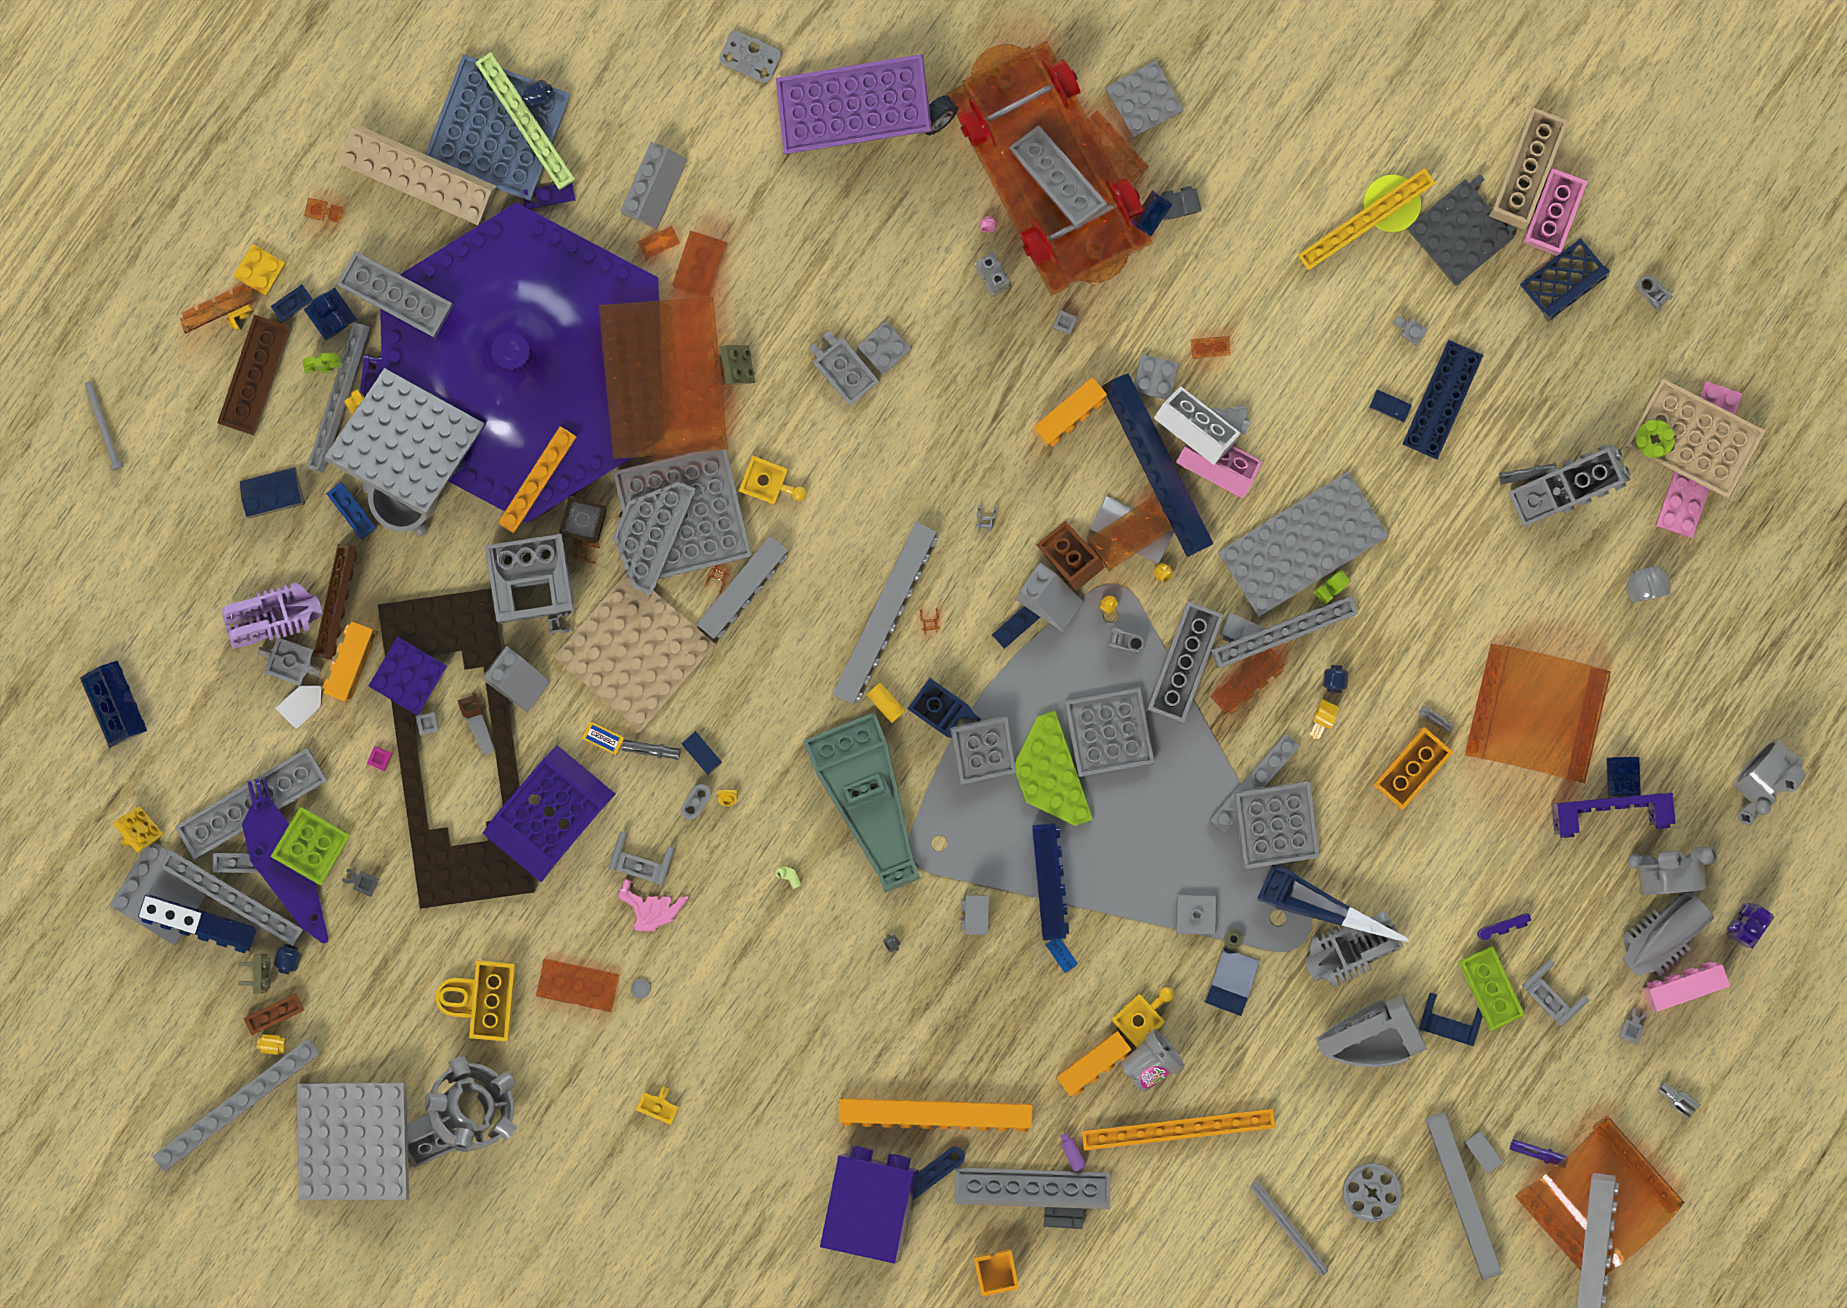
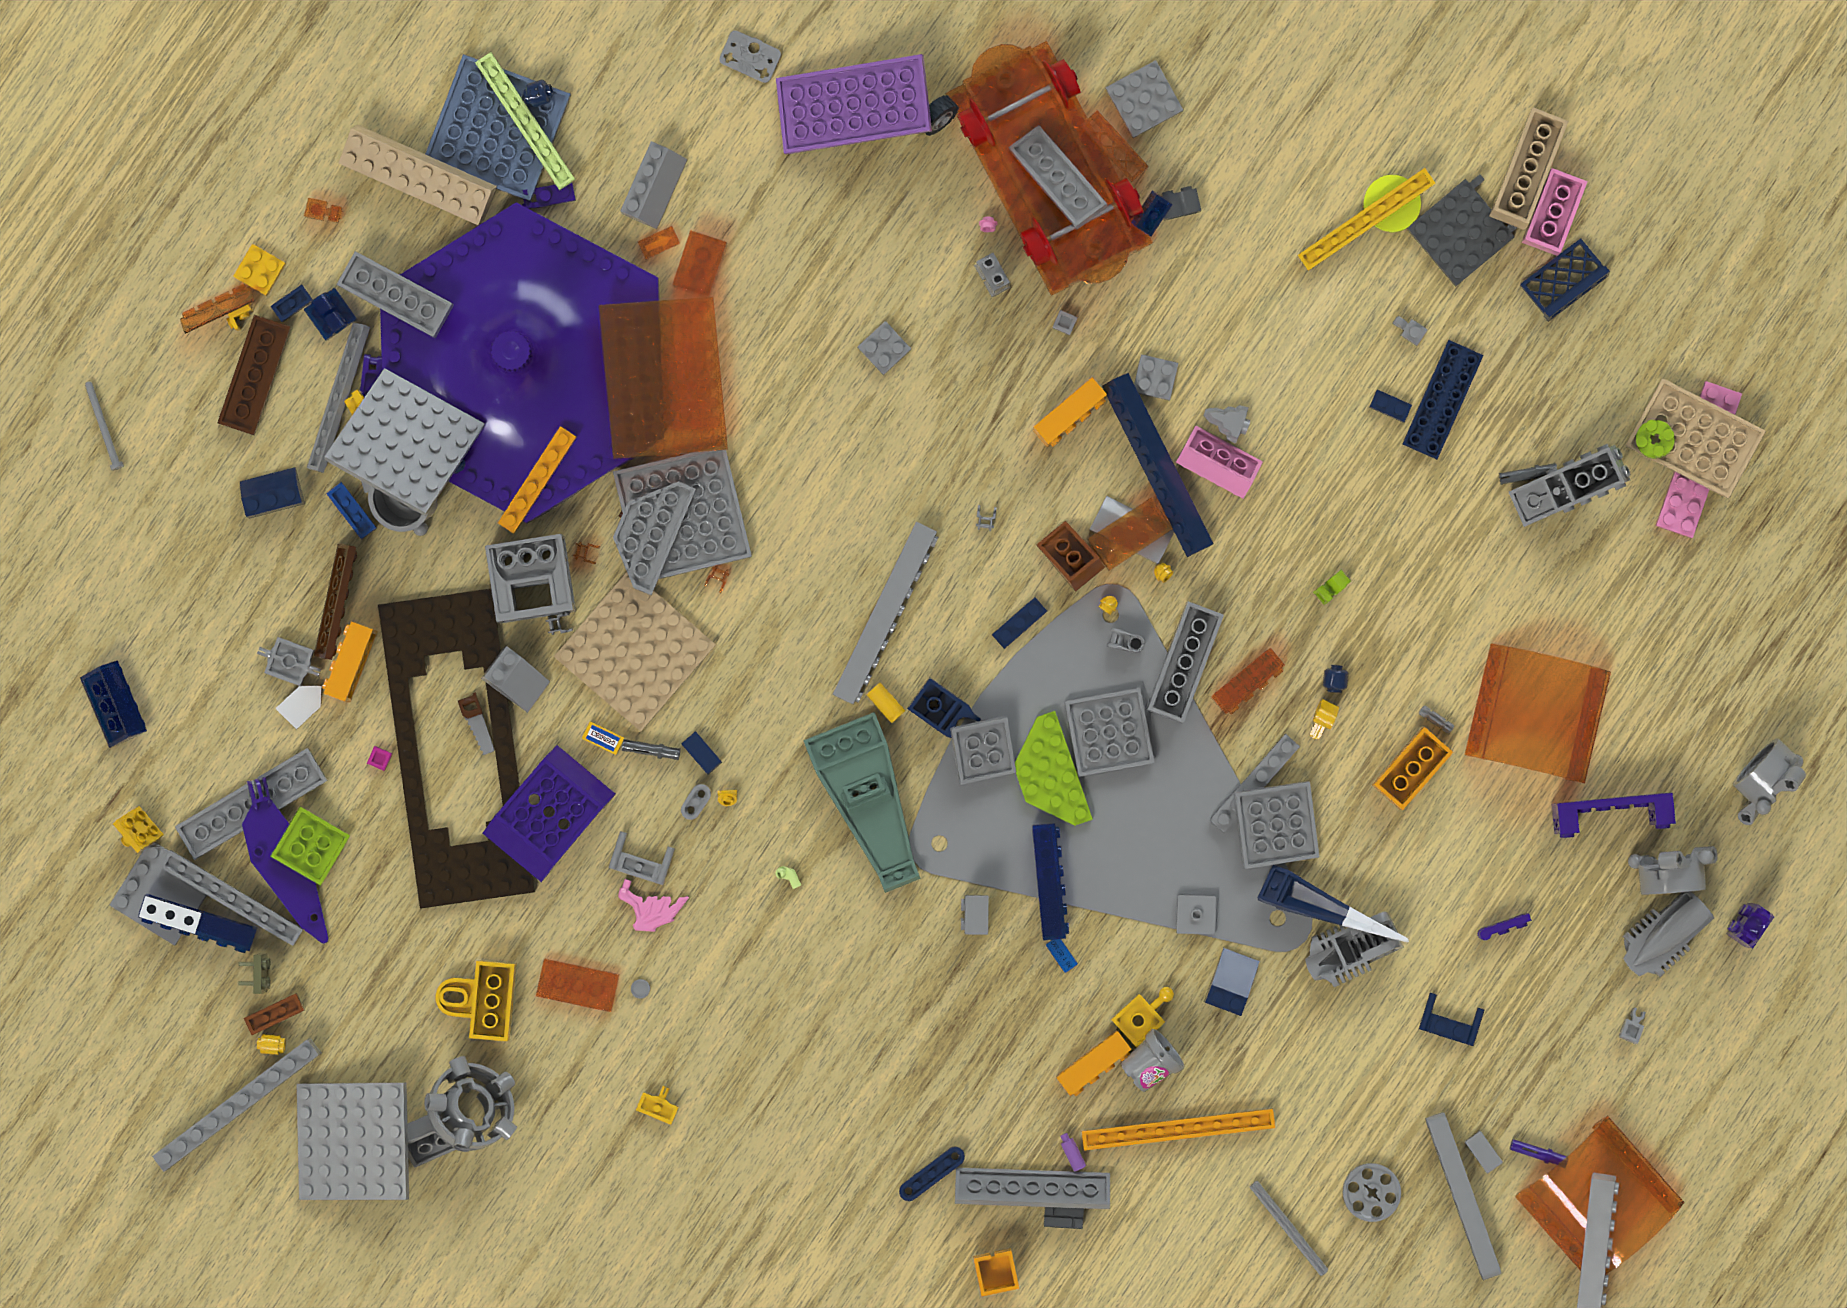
(233, 863): light grey plate -> none
(274, 615): lavender connector -> none
(287, 959): dark blue head -> none
(323, 363): lime plate -> none
(363, 883): dark grey plate -> none
(407, 676): dark purple plate -> none
(427, 723): light grey plate -> none
(583, 520): piece -> none
(736, 365): olive plate -> none
(742, 588): light grey brick -> none
(769, 492): yellow plate -> none
(843, 368): light grey tile -> none
(870, 1205): dark purple brick -> none
(891, 943): dark grey plate -> none
(930, 620): clear orange piece -> none
(935, 1113): light orange brick -> none
(1049, 597): light grey slope -> none
(1197, 425): white brick -> none
(1210, 347): clear orange plate -> none
(1227, 936): olive plate -> none
(1237, 627): light grey brick -> none
(1284, 631): light grey plate -> none
(1303, 544): light grey plate -> none
(1374, 1036): light grey panel -> none
(1491, 988): lime plate -> none
(1549, 999): light grey plate -> none
(1623, 776): clear blue plate -> none
(1647, 584): light grey piece -> none
(1654, 292): light grey piece -> none
(1679, 1100): light grey arm -> none
(1685, 987): bright pink brick -> none

